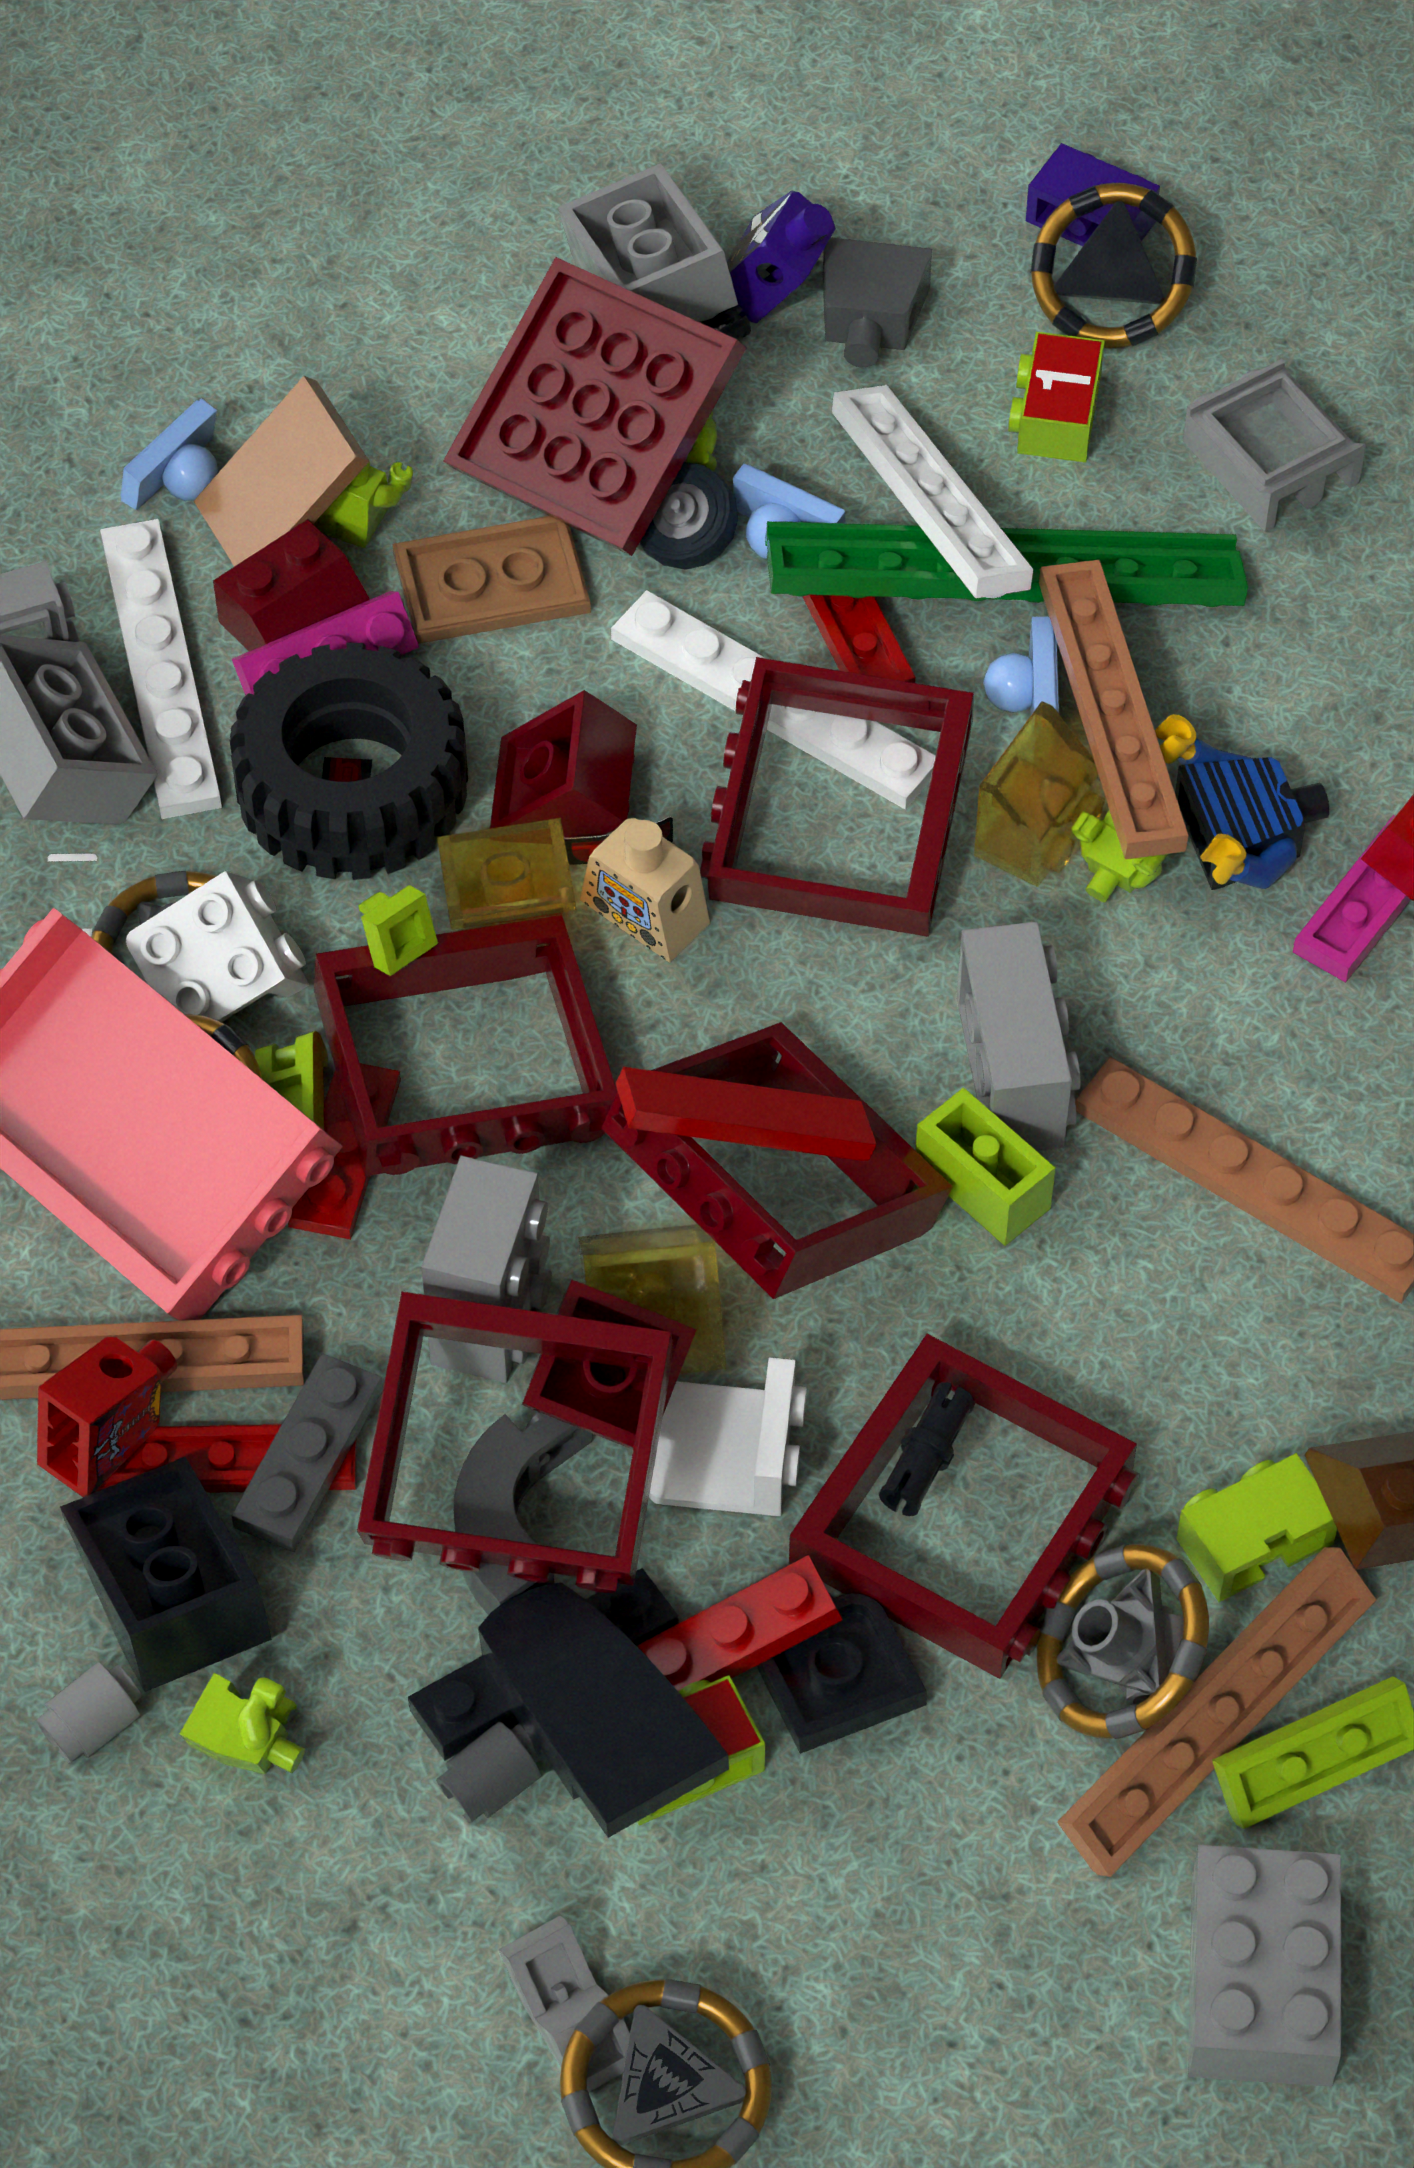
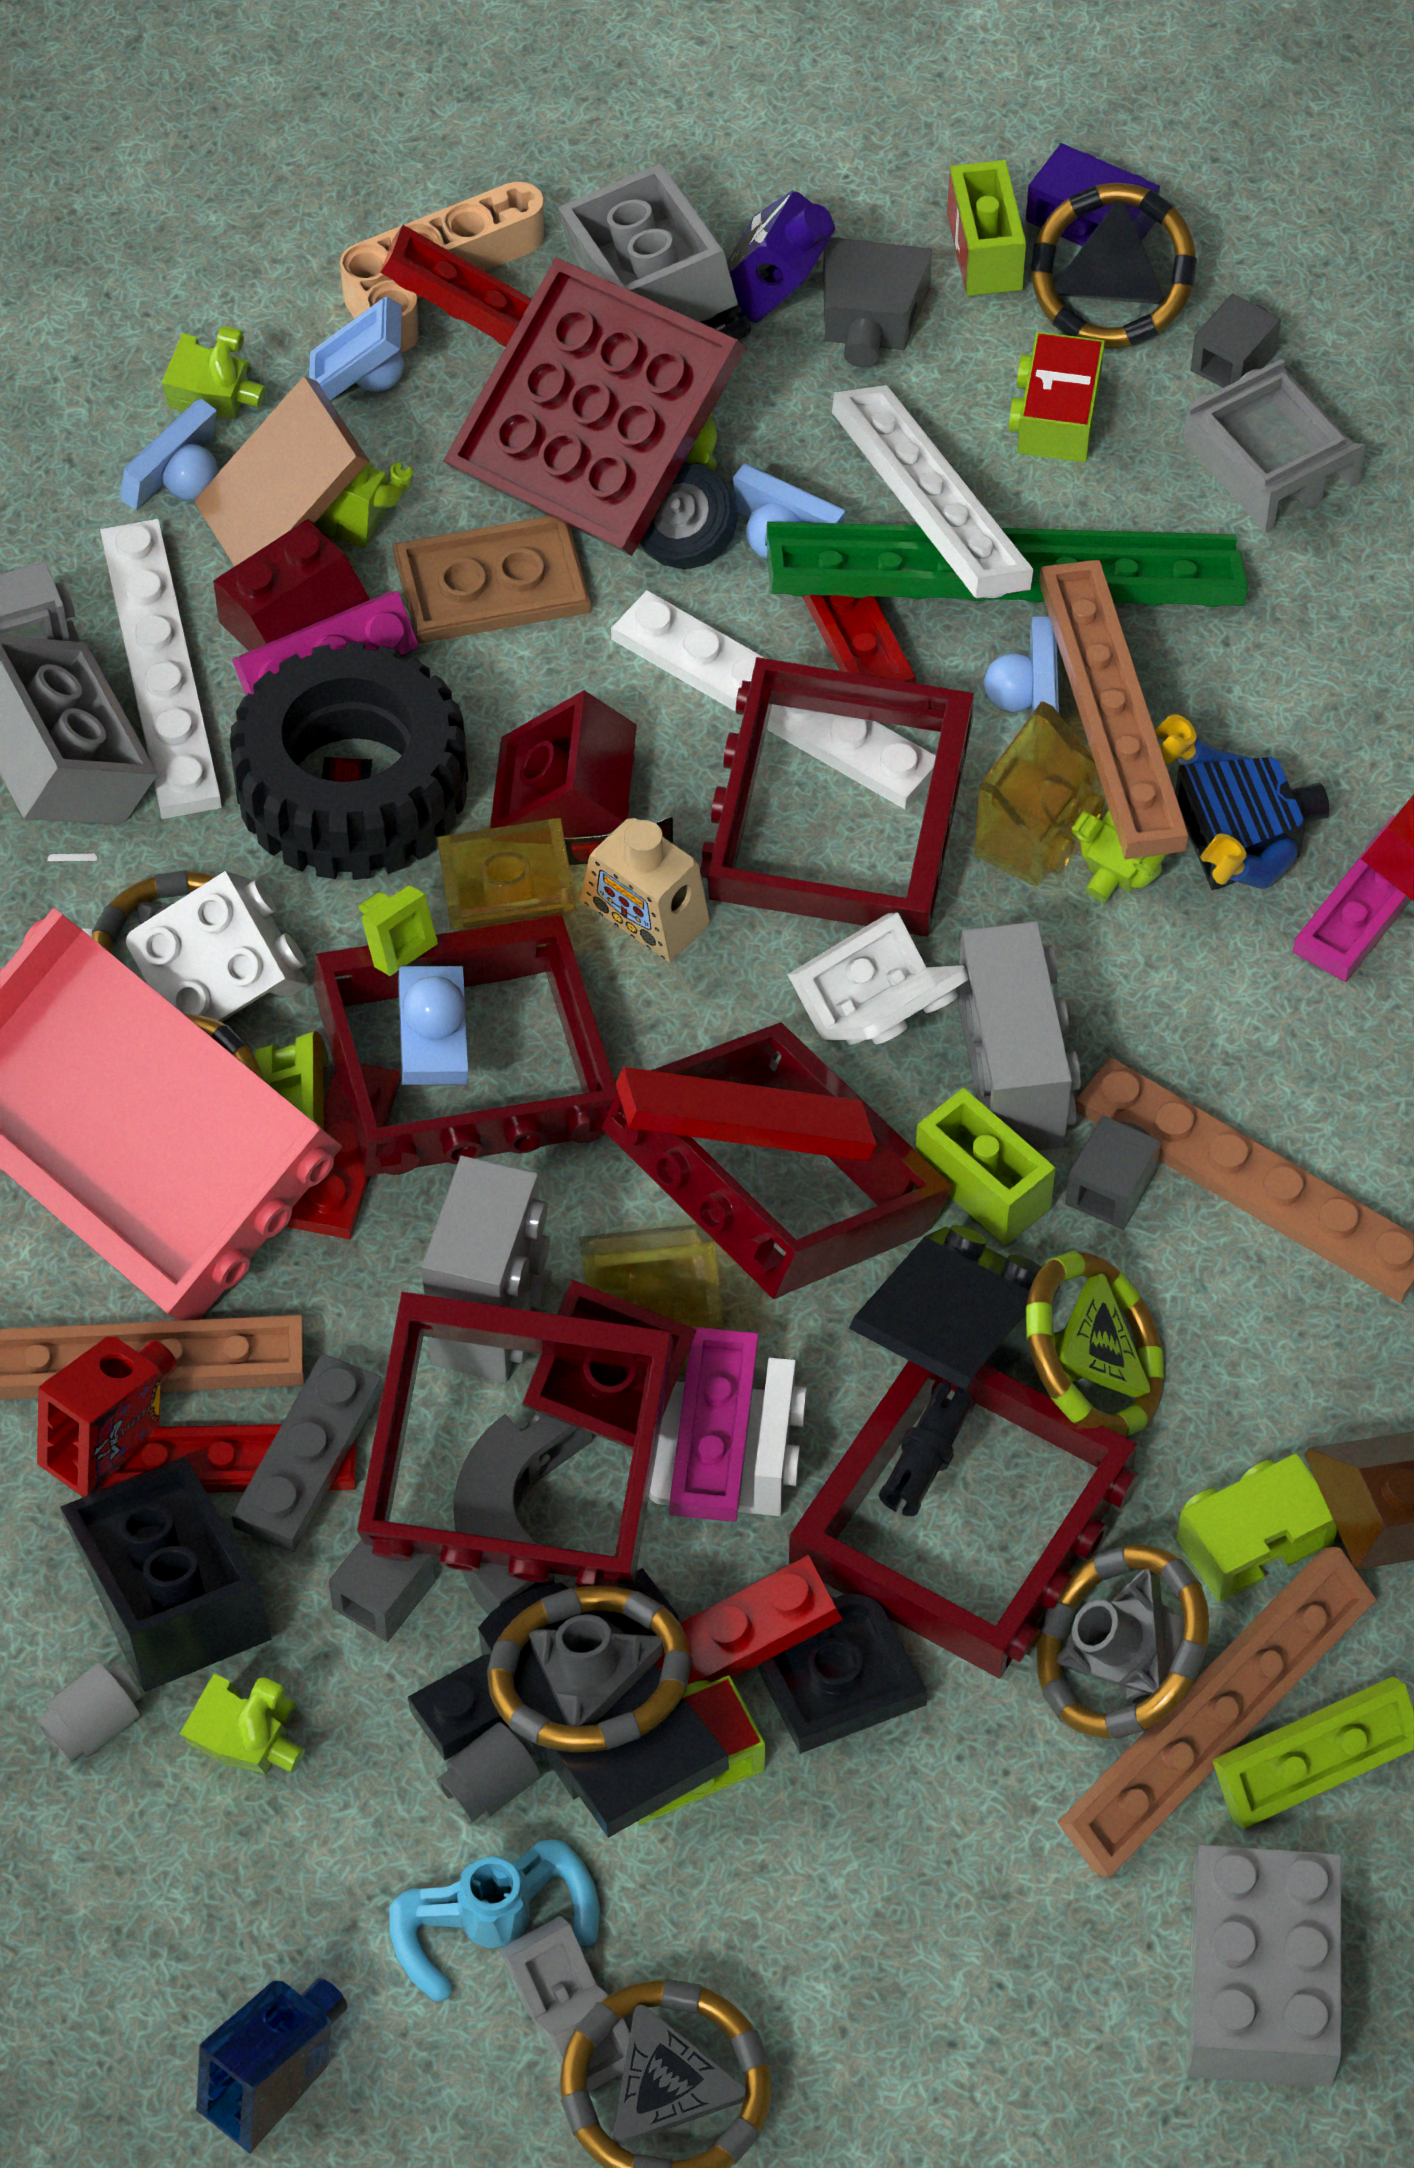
(211, 375): none -> lime piece
(266, 2058): none -> clear blue torso
(362, 352): none -> light blue tile
(380, 1590): none -> dark grey brick
(432, 1025): none -> light blue tile
(454, 285): none -> red plate
(480, 230): none -> light nougat beam
(490, 1907): none -> medium azure piece
(590, 1667): none -> dark grey piece
(714, 1425): none -> dark pink plate
(873, 984): none -> white bracket
(953, 1307): none -> black slope
(986, 227): none -> lime brick
(1096, 1343): none -> piece
(1113, 1171): none -> dark grey brick
(1235, 341): none -> dark grey brick

